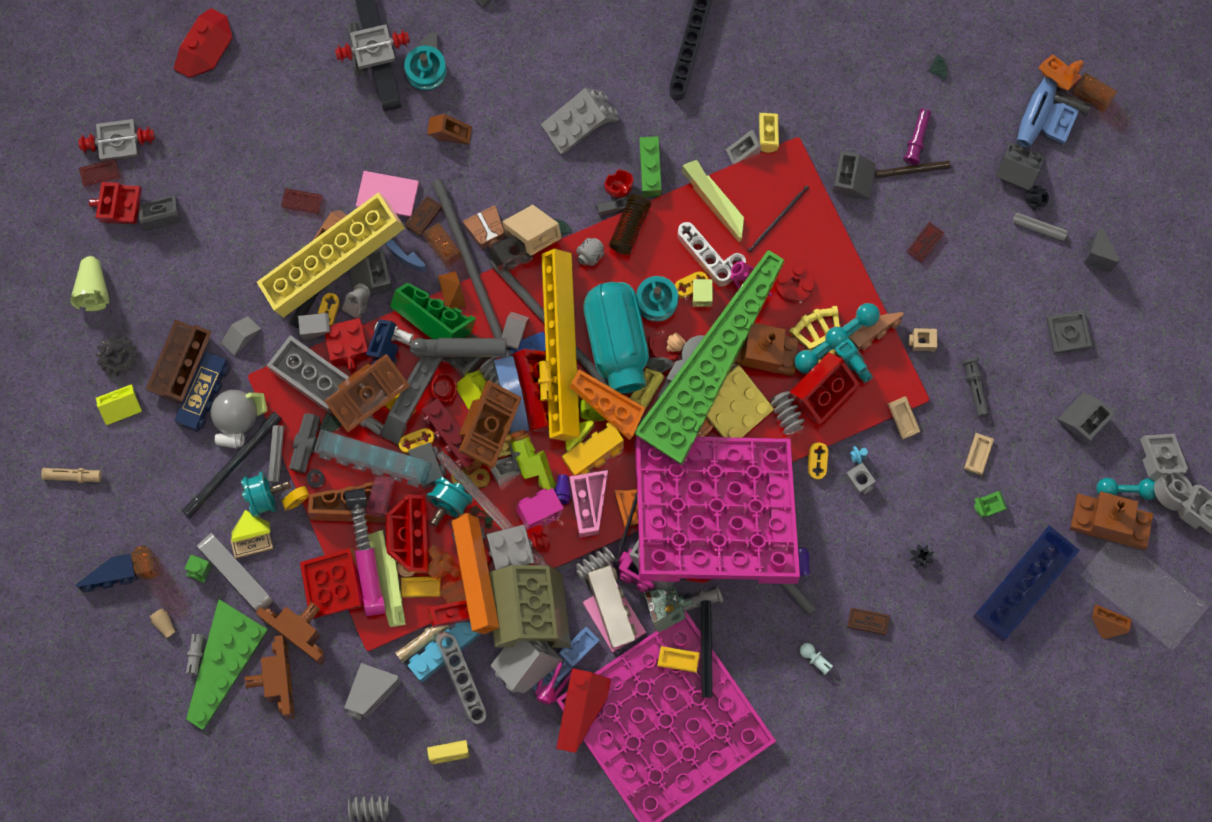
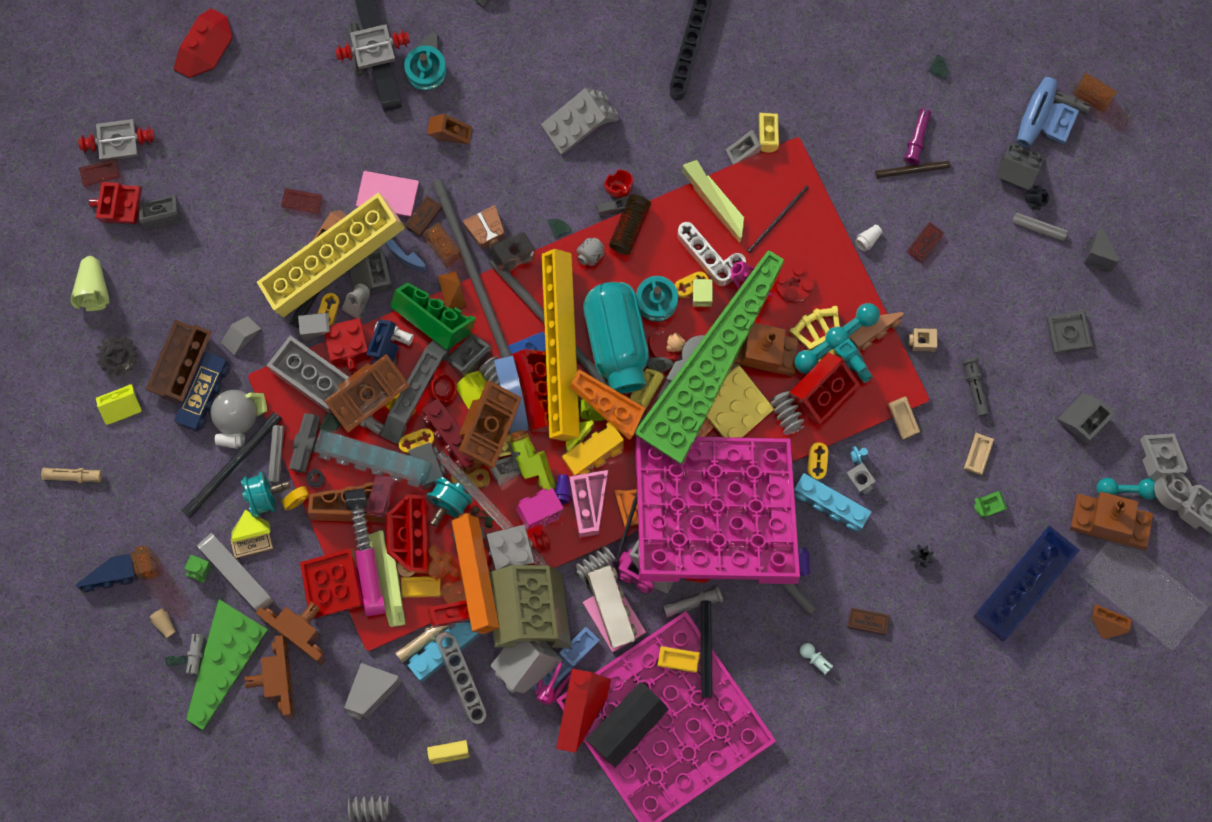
(172, 661): none -> clear green tile
(460, 347): dark grey piece -> none
(514, 329): light grey slope -> none
(533, 229): tan panel -> none
(545, 381): yellow pin -> none
(627, 724): none -> black piece
(650, 166): bright green arch -> none
(667, 606): sand green torso -> none
(831, 502): none -> medium azure brick
(854, 175): dark grey slope -> none
(868, 238): none -> white cone
(1064, 75): orange plate -> none

